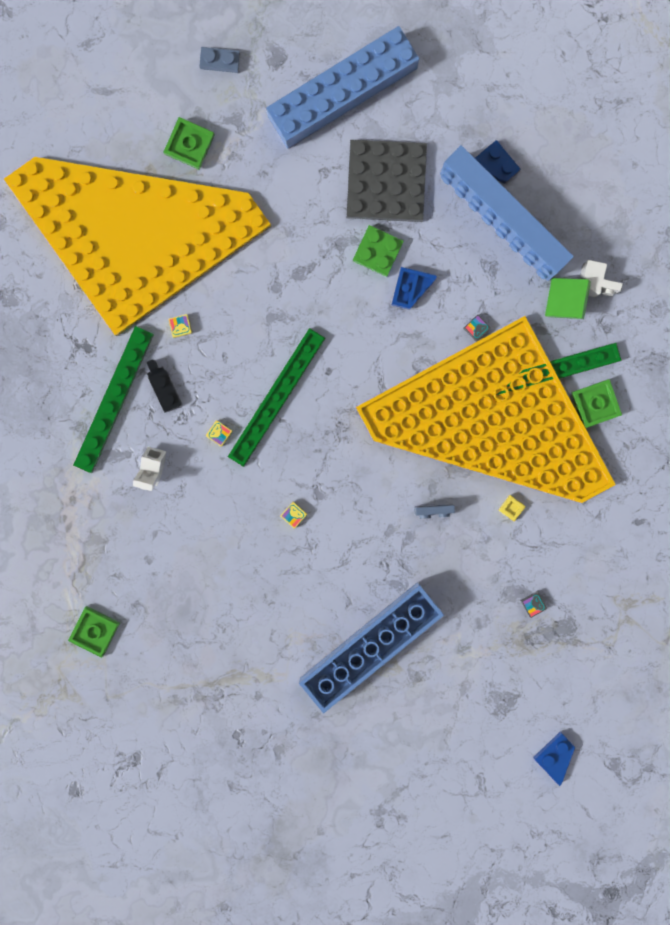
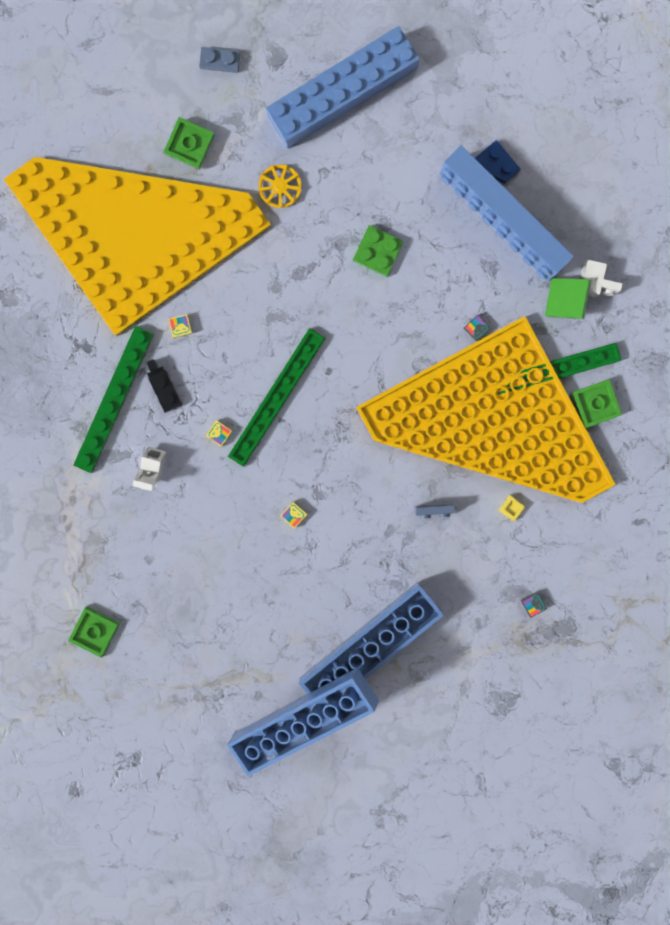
(279, 185): none -> yellow wheel
(303, 722): none -> medium blue brick
(386, 180): dark grey plate -> none
(410, 287): blue wing -> none
(556, 757): blue wing -> none

